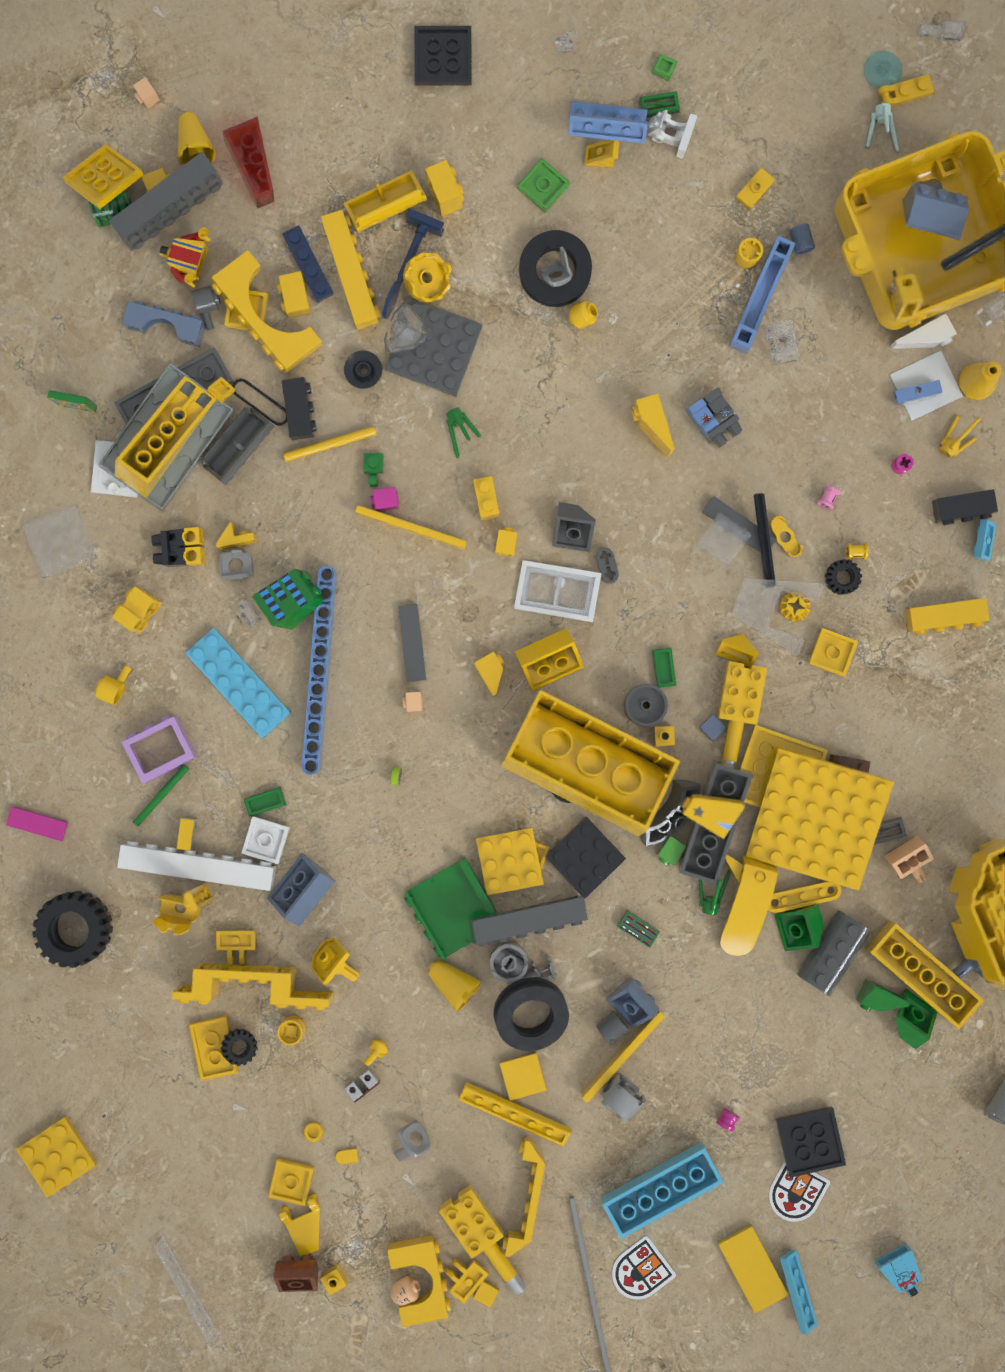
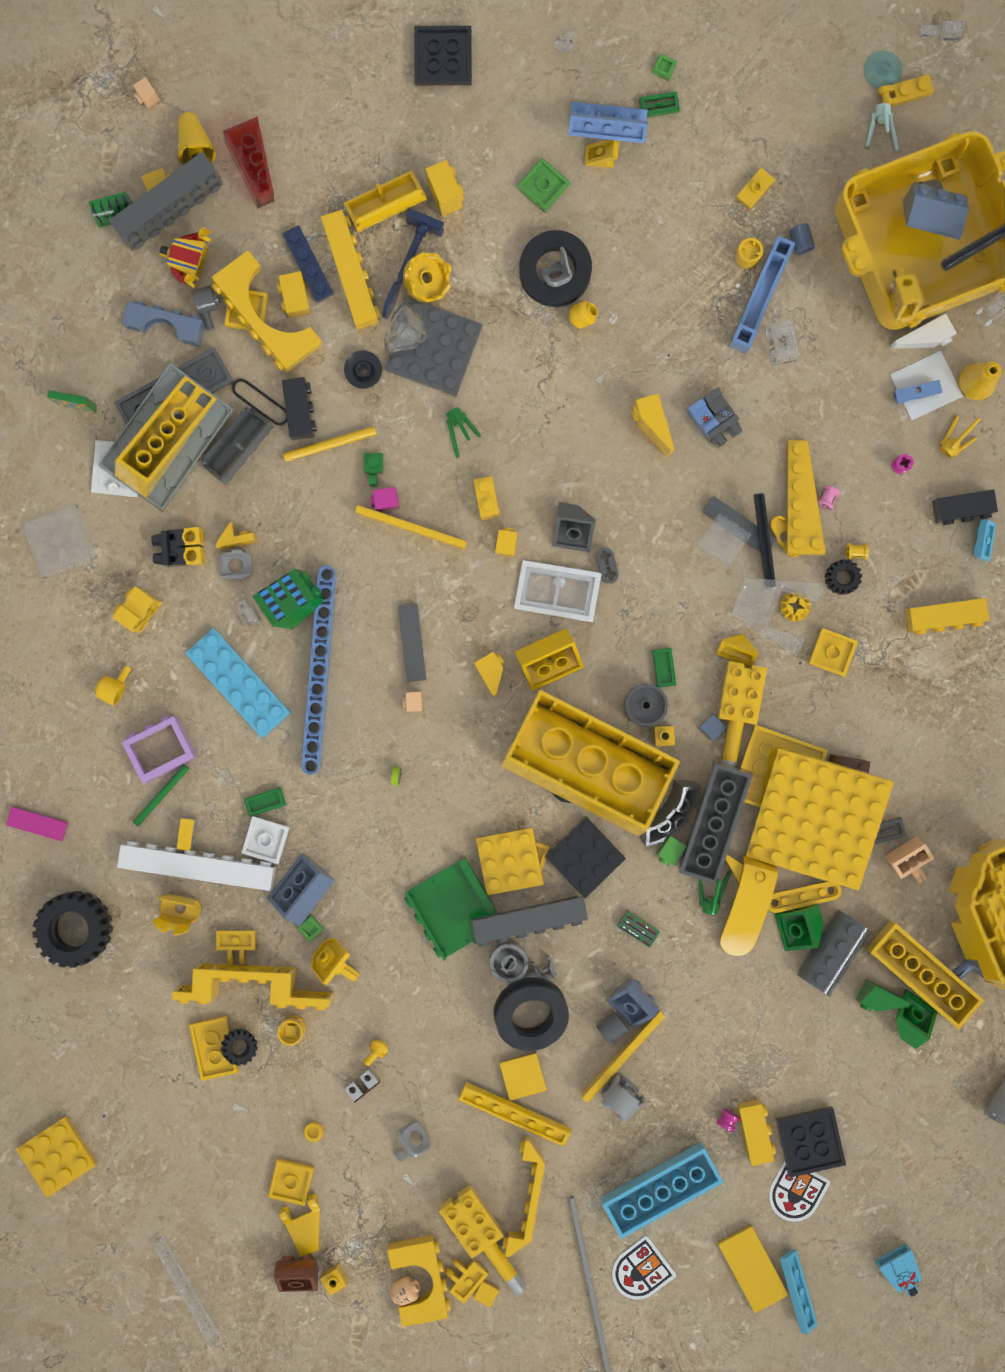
(102, 176): yellow plate -> none
(197, 898): yellow plate -> none
(221, 389): yellow tile -> none
(310, 928): none -> bright green tile
(347, 1156): yellow piece -> none
(453, 983): yellow cone -> none
(683, 131): white tile -> none
(713, 812): yellow slope -> none
(756, 1132): none -> yellow brick
(803, 520): none -> yellow wing

